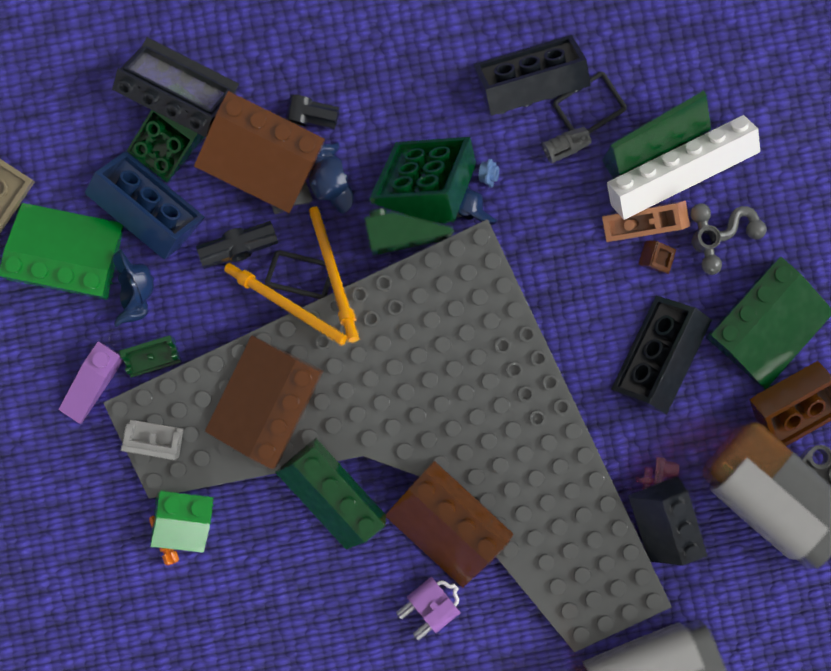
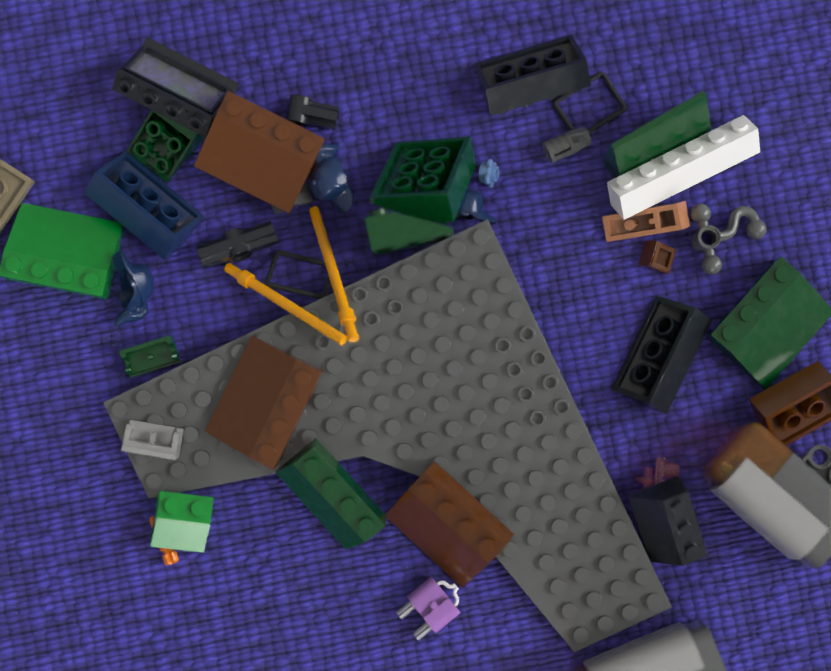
(90, 382): medium lavender slope -> none

